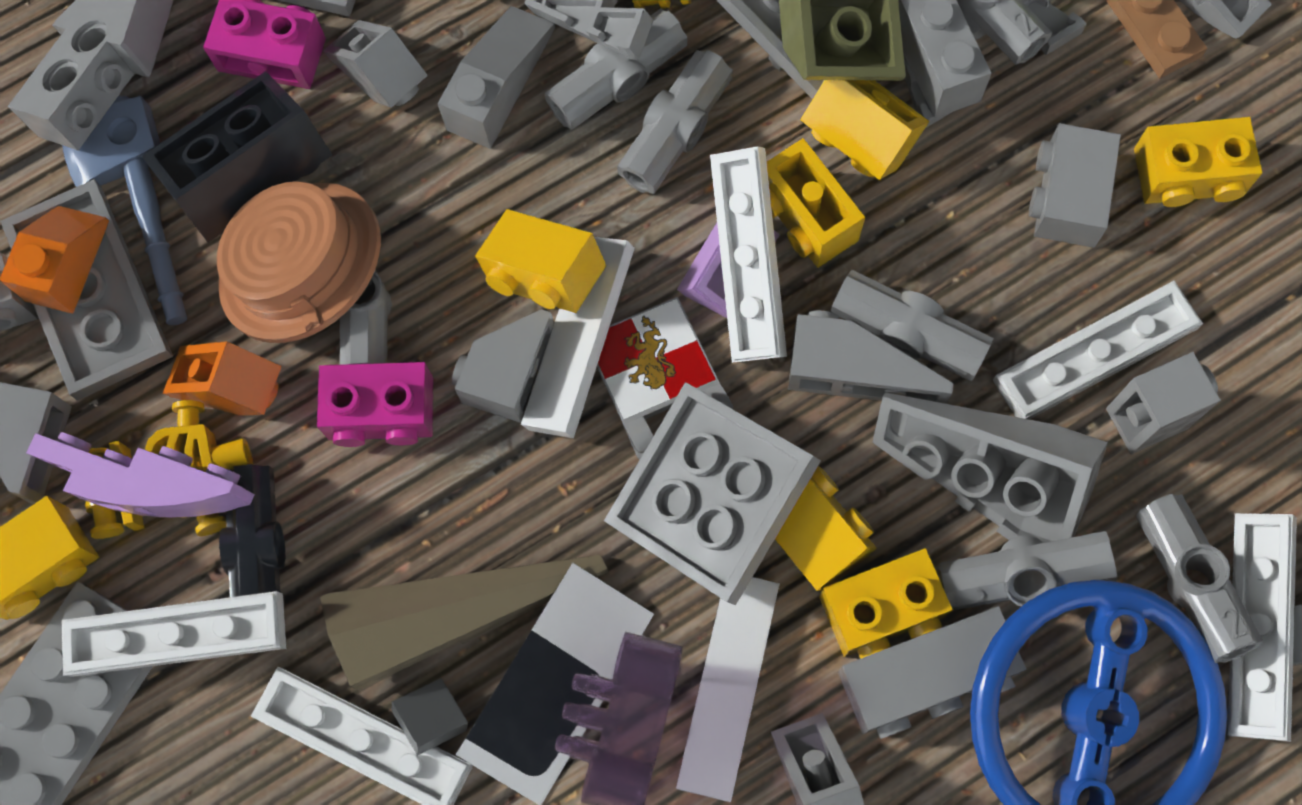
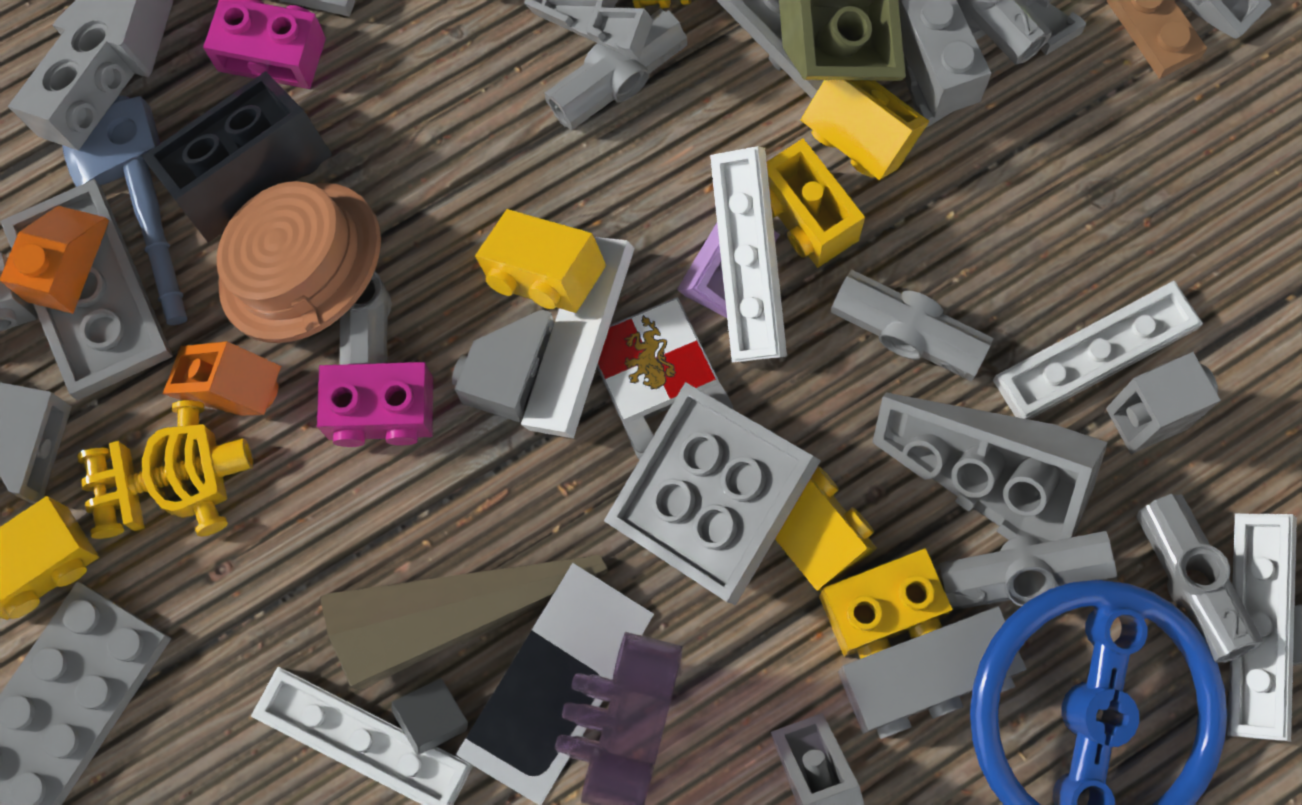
(142, 485): lavender slope -> none
(173, 634): white tile -> none
(253, 541): black piece -> none
(377, 63): light grey slope -> none
(494, 76): light grey slope -> none
(675, 121): light grey piece -> none
(727, 692): white tile -> none
(849, 361): light grey slope -> none
(1075, 185): light grey brick -> none
(1197, 161): yellow brick -> none

